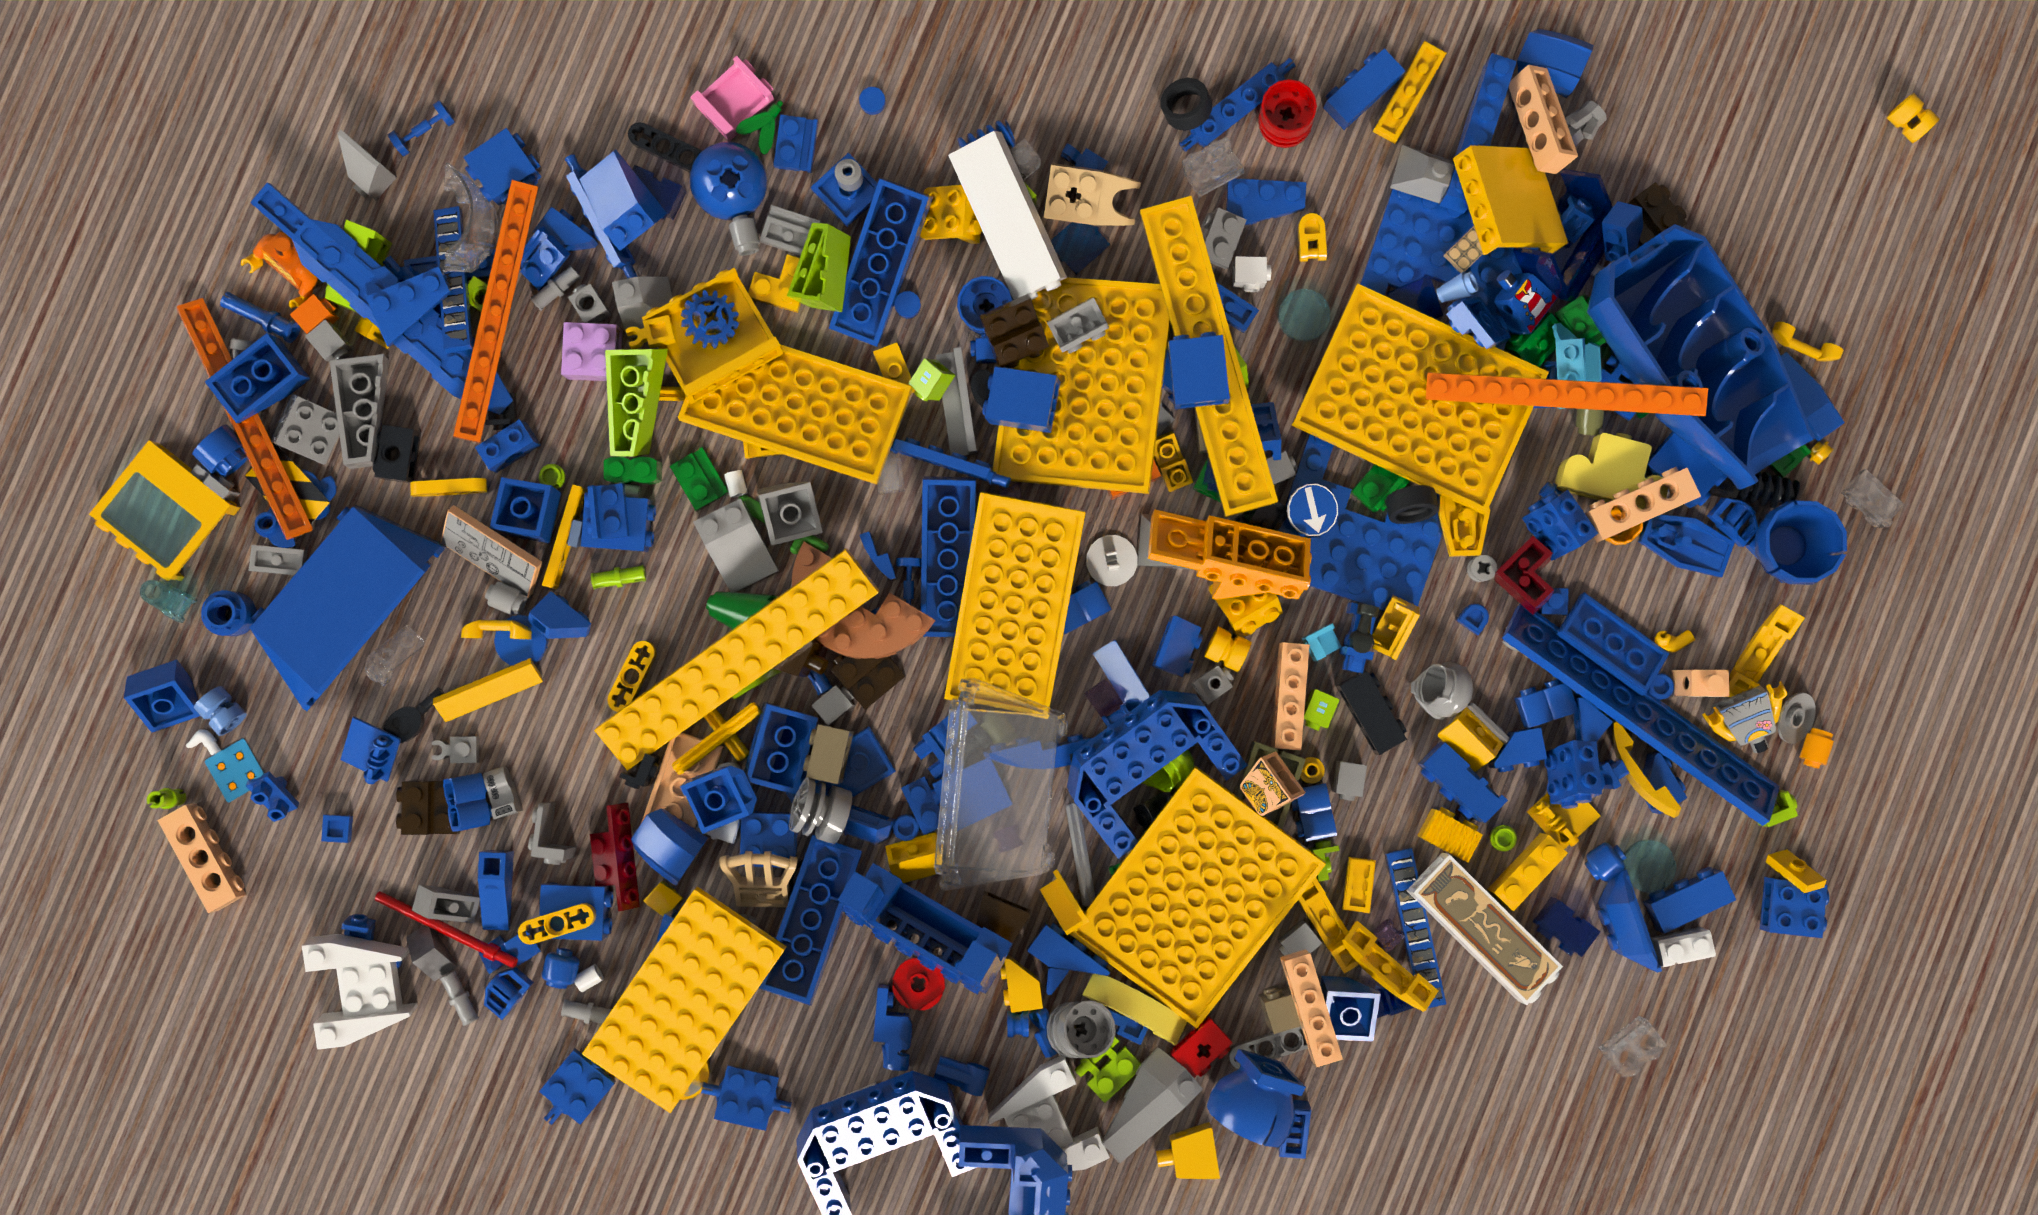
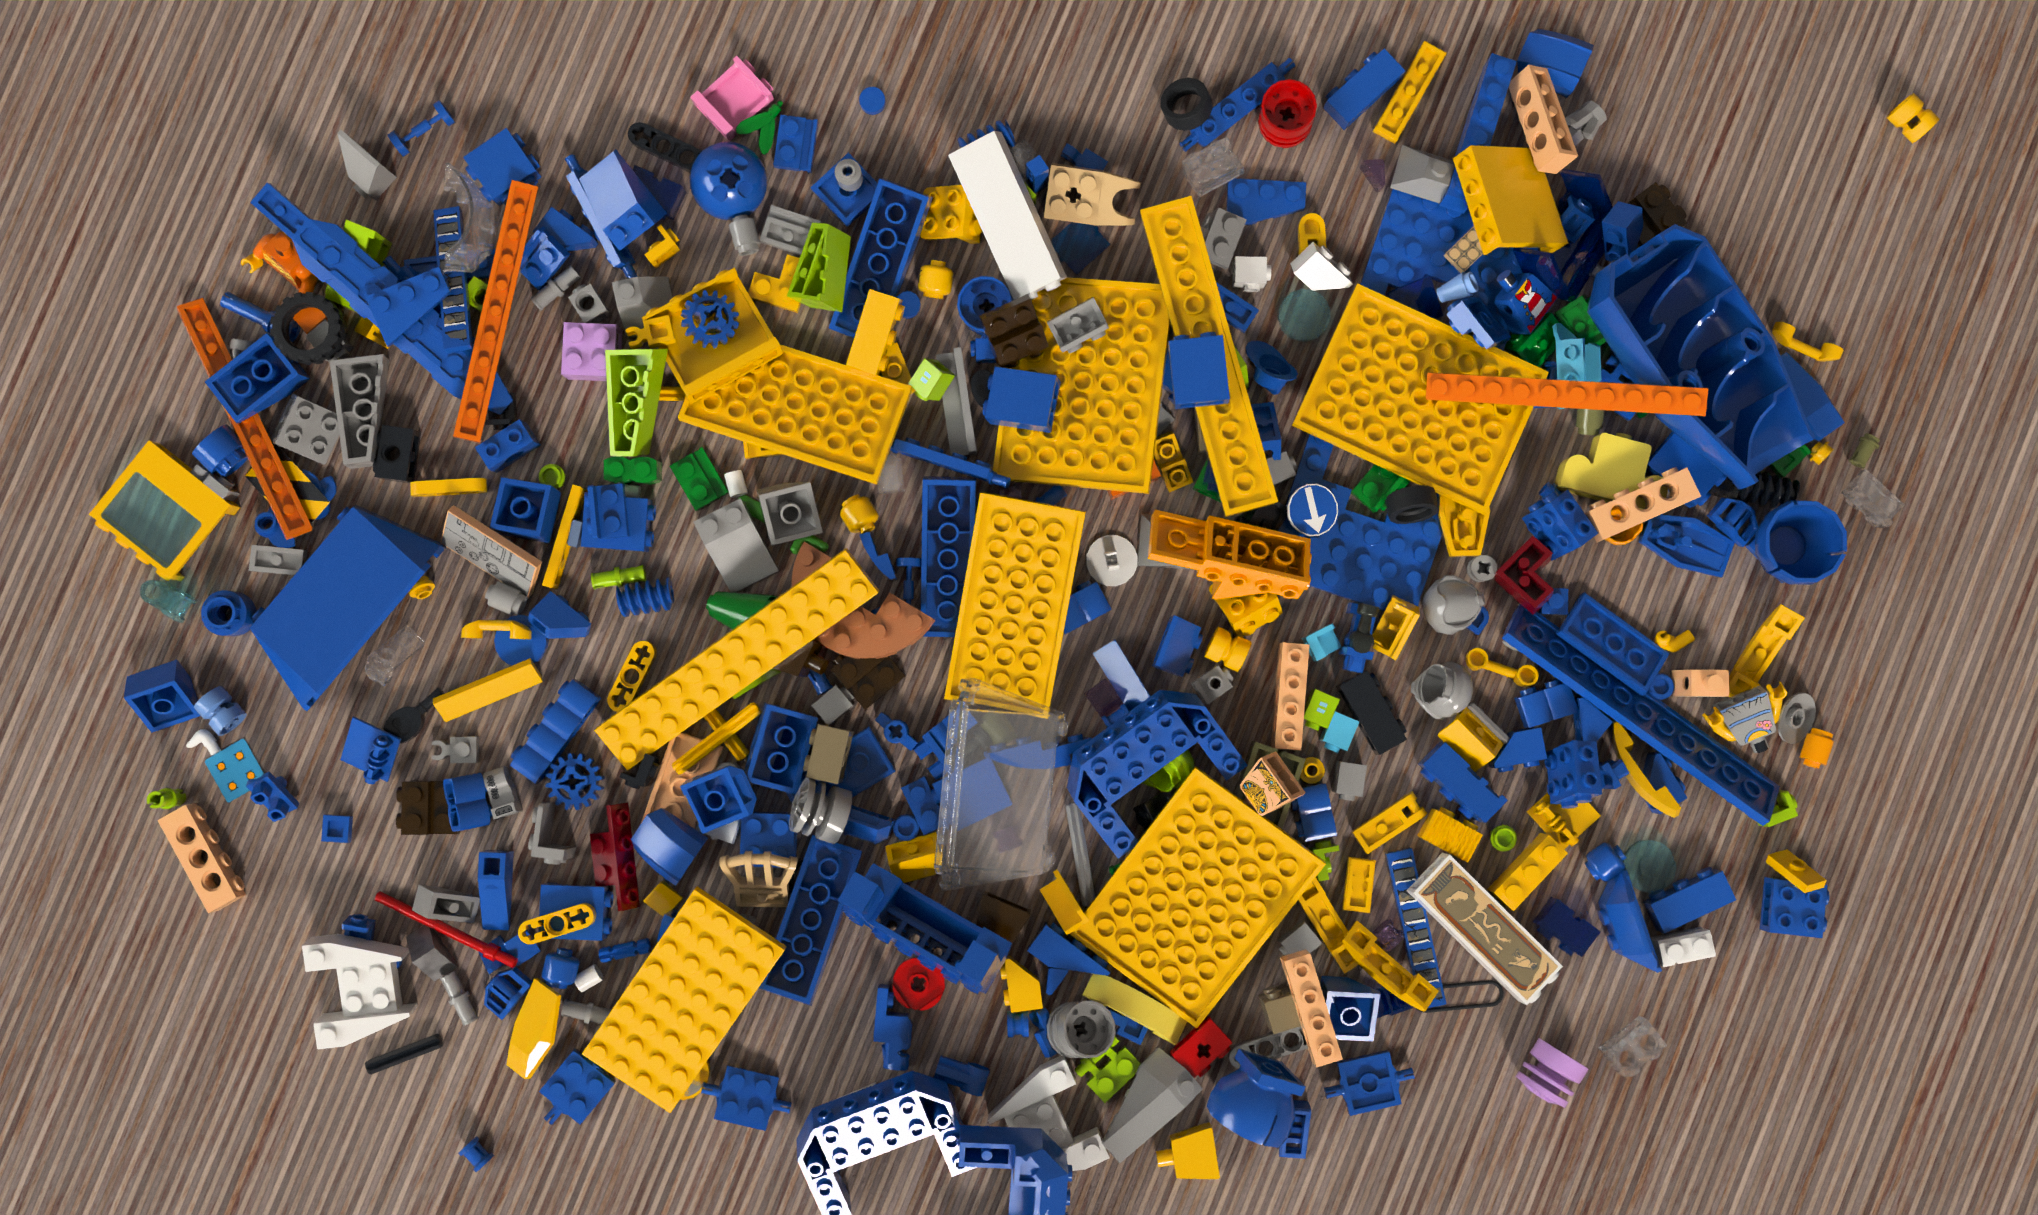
(285, 314): none -> black tyre
(404, 1054): none -> black axle
(422, 588): none -> yellow plate
(476, 1154): none -> blue bush
(534, 1029): none -> yellow piece
(554, 733): none -> blue brick
(573, 771): none -> blue gear
(625, 950): none -> blue axle
(645, 597): none -> blue piece
(662, 251): none -> yellow bracket
(859, 514): none -> yellow head
(875, 332): none -> yellow brick
(896, 731): none -> blue piece
(935, 280): none -> yellow head
(1037, 174): none -> blue piece
(1052, 496): none -> blue pin
(1270, 367): none -> blue piece
(1319, 270): none -> white slope
(1339, 733): none -> medium azure brick
(1369, 1082): none -> blue plate
(1374, 172): none -> clear purple slope
(1388, 823): none -> yellow plate
(1452, 604): none -> light grey helmet
(1469, 1006): none -> black piece
(1523, 676): none -> yellow bar
(1551, 1073): none -> lavender wheel
(1863, 452): none -> olive pin

